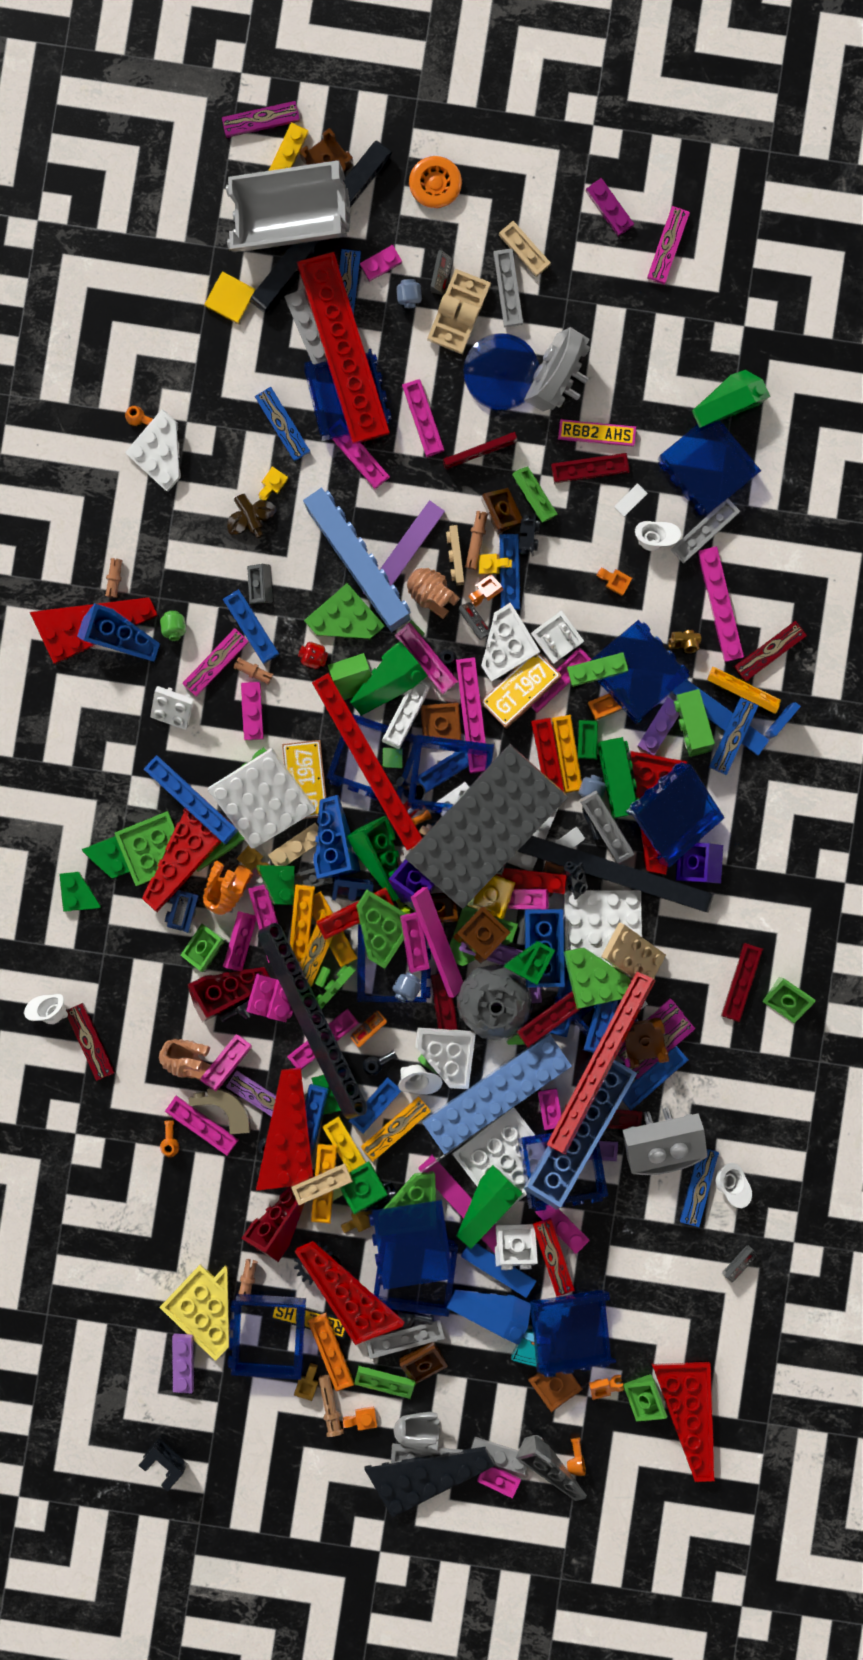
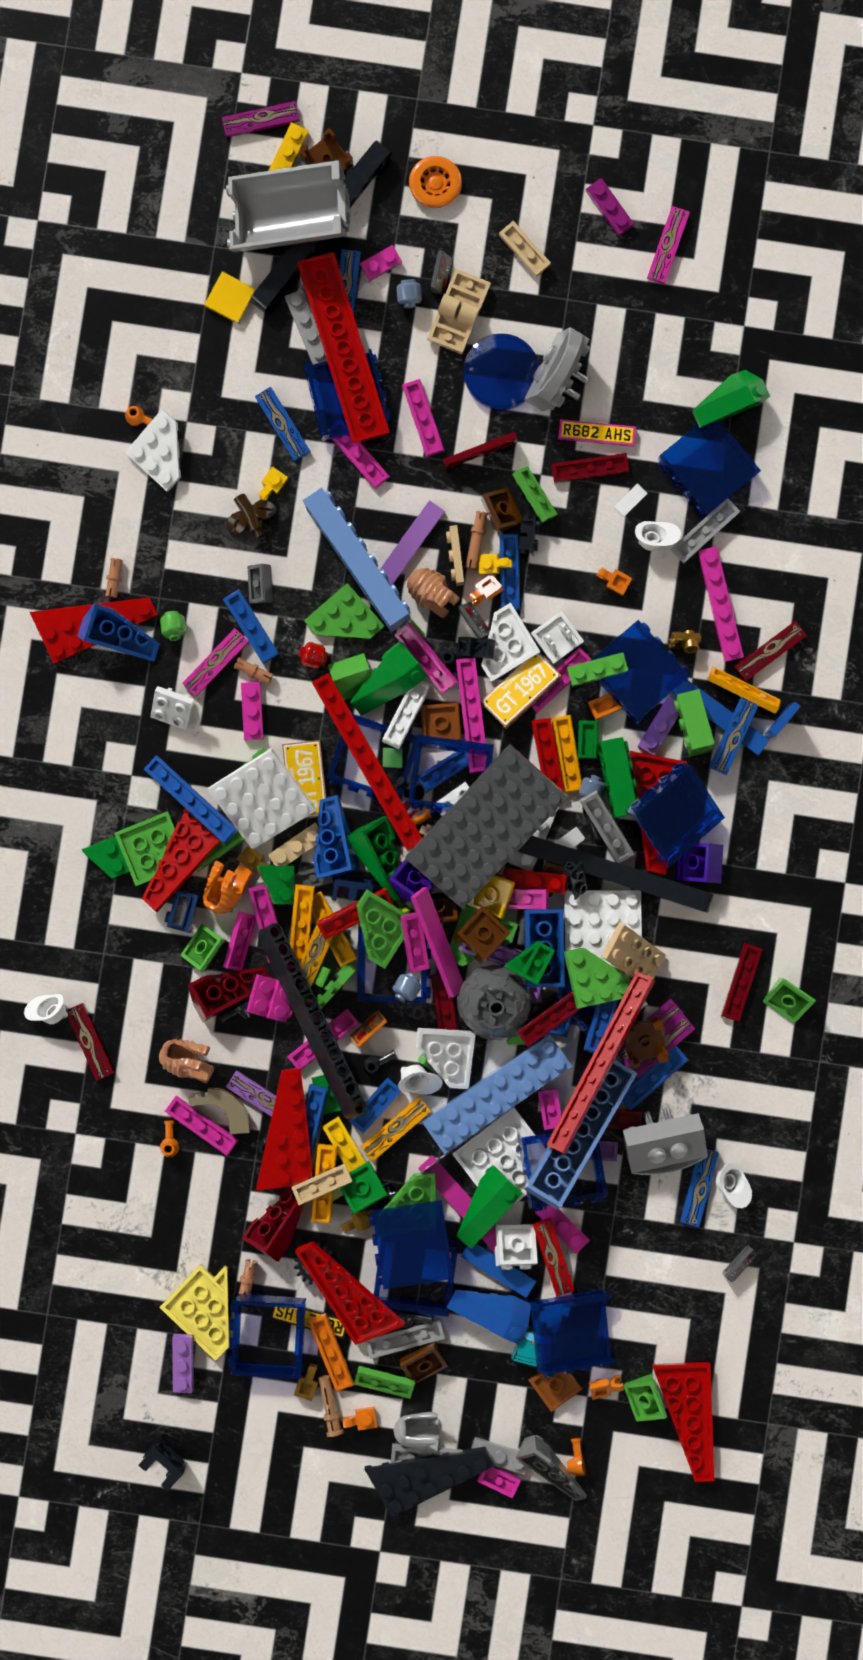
(76, 893): green wing -> none
(226, 1062): dark pink plate -> none
(475, 647): none -> black slope
(508, 288): light grey plate -> none

